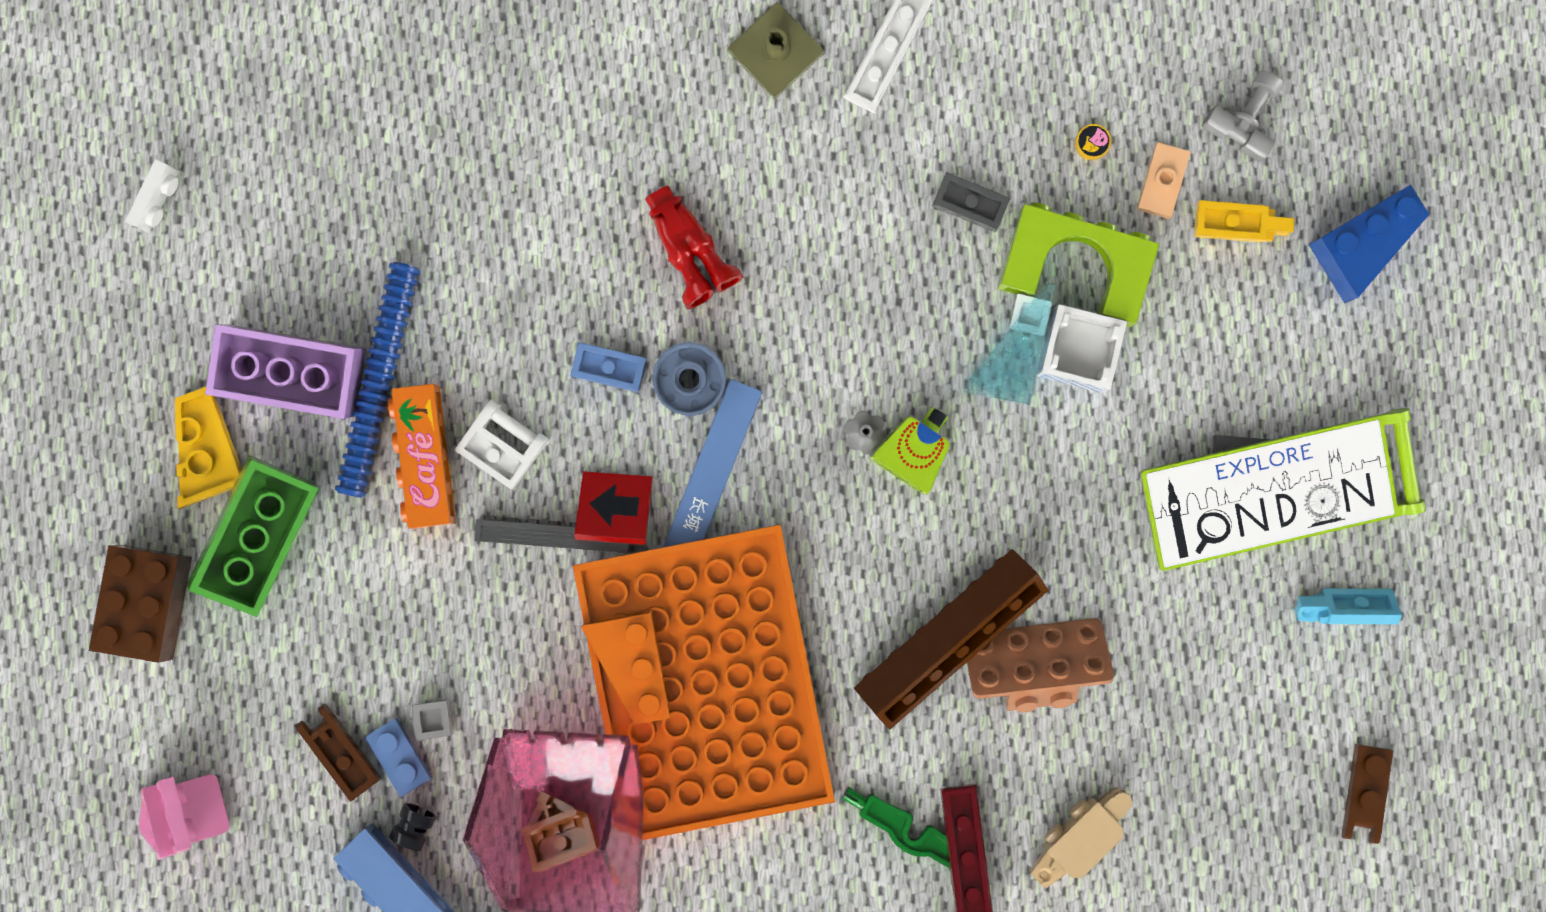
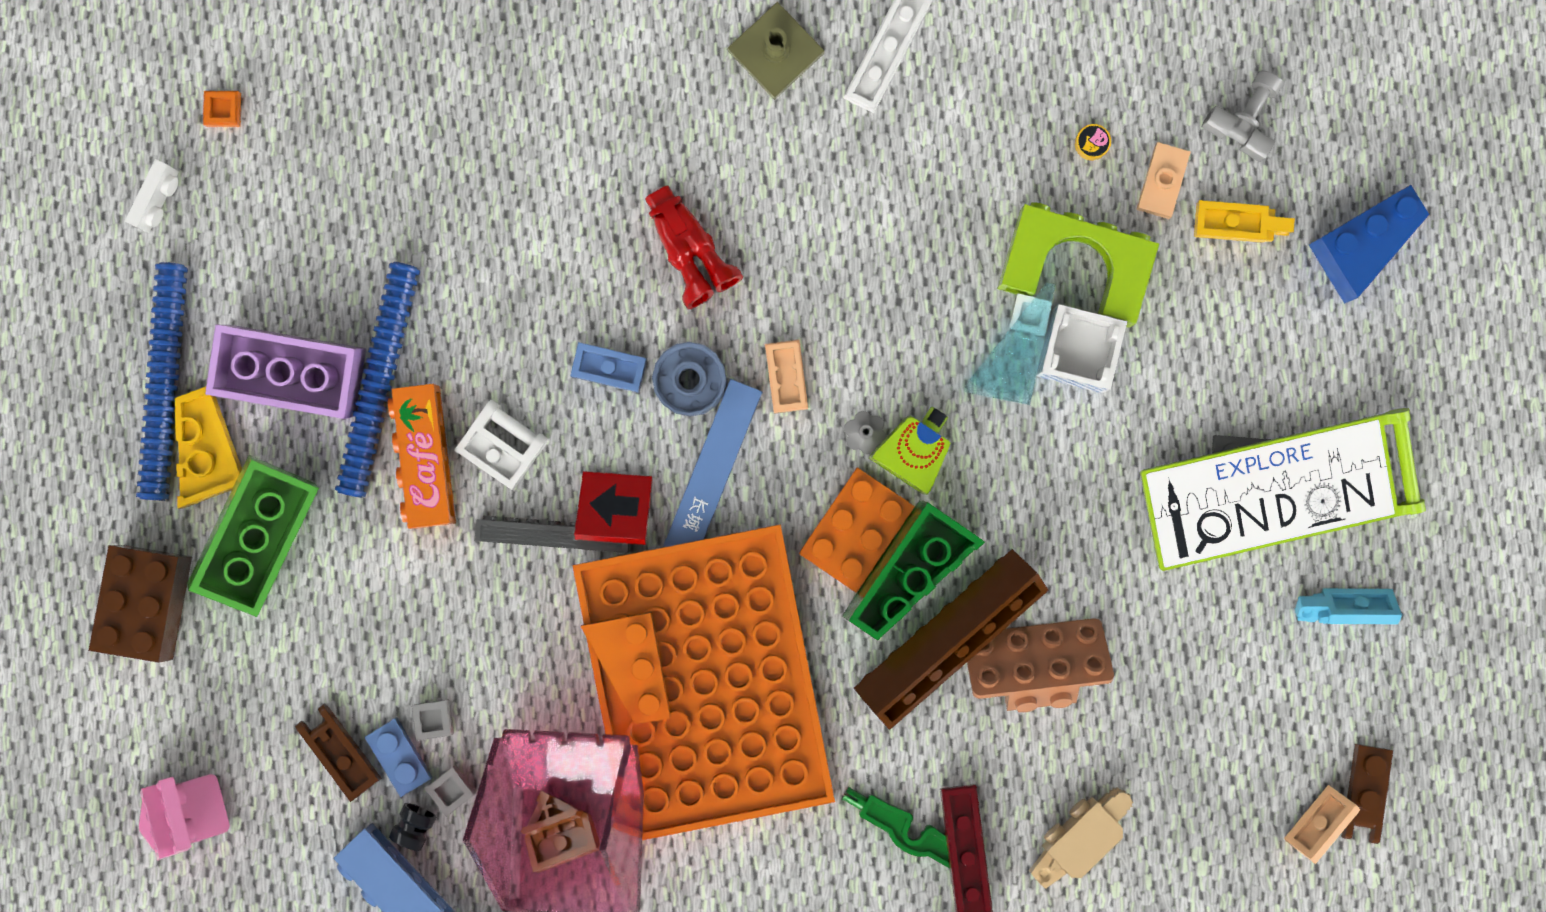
(162, 381): none -> blue piece
(222, 109): none -> orange tile
(450, 791): none -> light grey plate
(786, 376): none -> light nougat plate
(856, 530): none -> orange plate
(910, 568): none -> green wedge
(971, 202): dark grey plate -> none
(1322, 824): none -> light nougat plate

